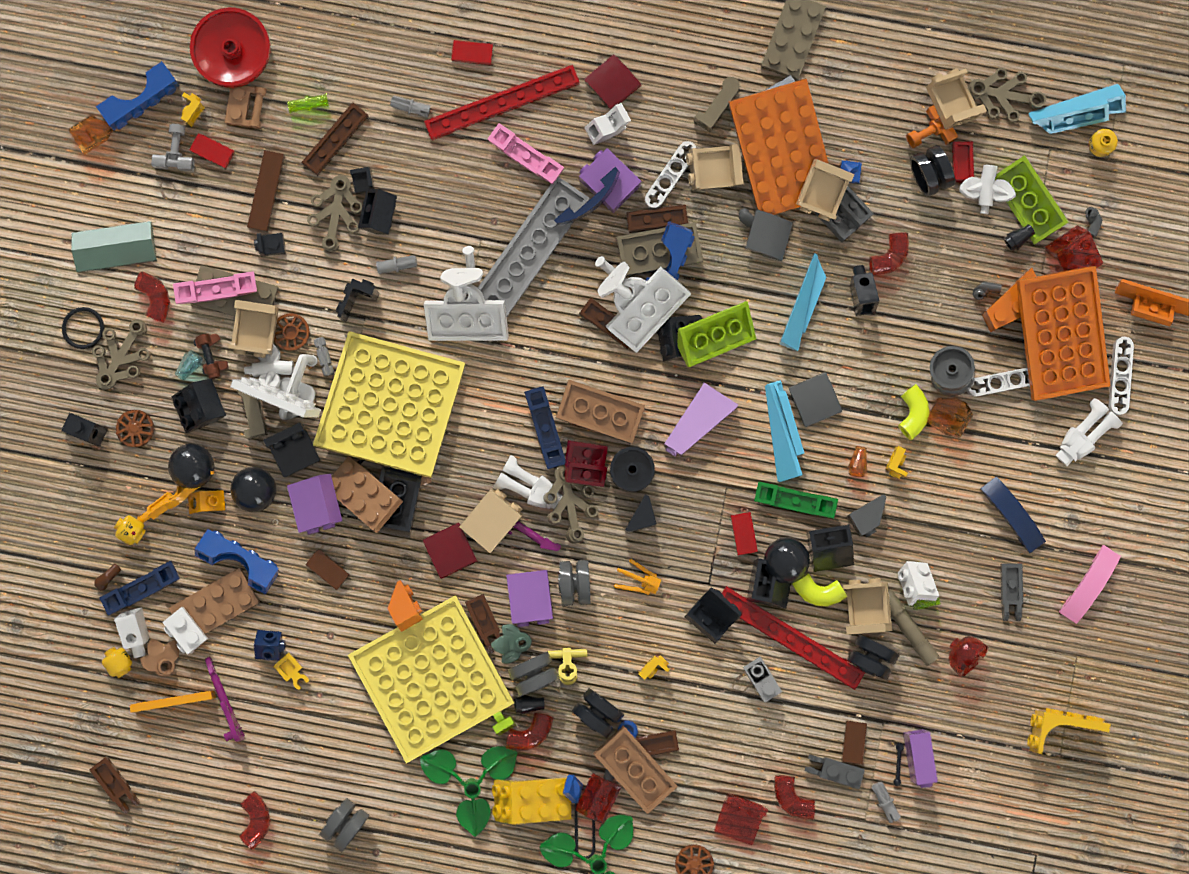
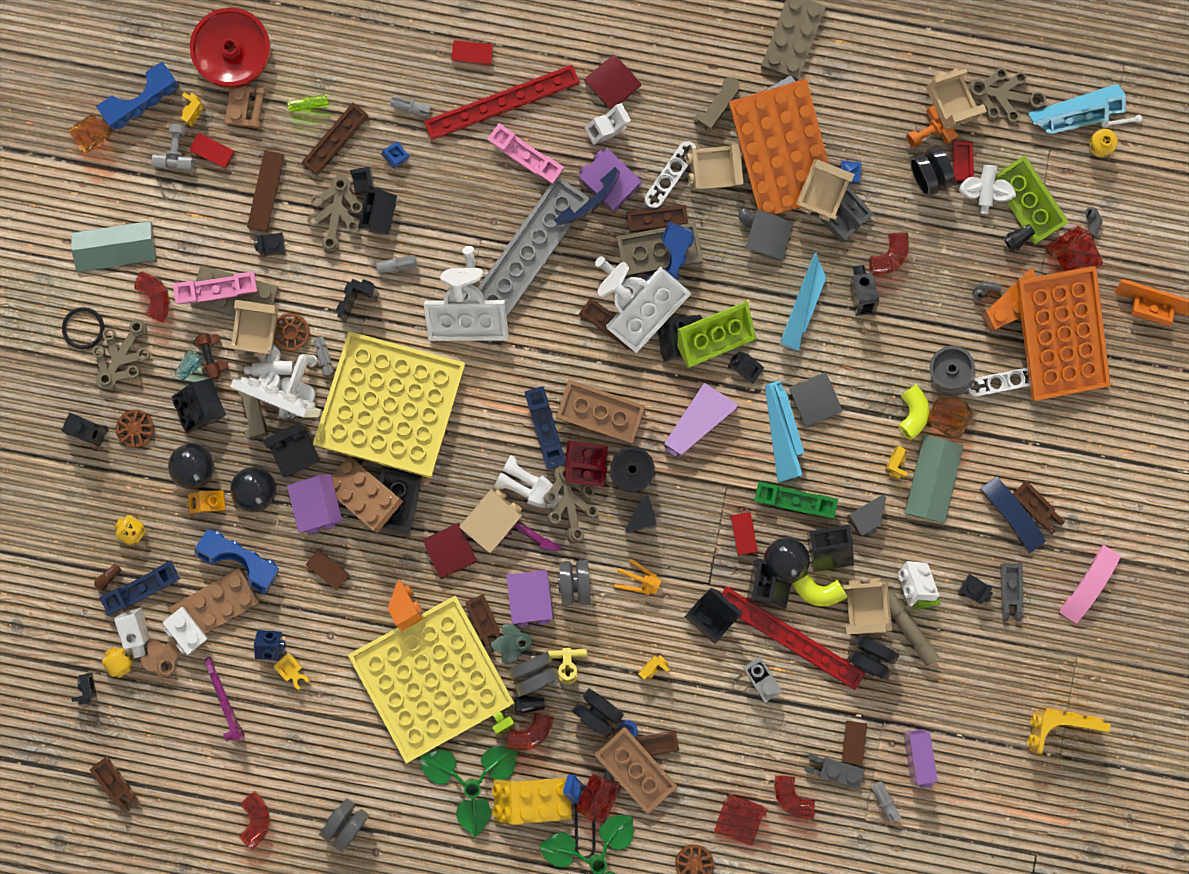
(87, 687): none -> black bracket
(166, 502): light orange piece -> none
(172, 701): light orange tile -> none
(395, 155): none -> blue tile
(746, 366): none -> black bracket
(858, 462): clear orange cone -> none
(899, 747): black hinge -> none
(934, 479): none -> sand green slope
(965, 654): clear red cylinder -> none
(976, 589): none -> black bracket
(1037, 506): none -> reddish brown hinge
(1076, 443): white piece -> none
(1117, 375): white beam -> none
(1138, 118): none -> white hinge

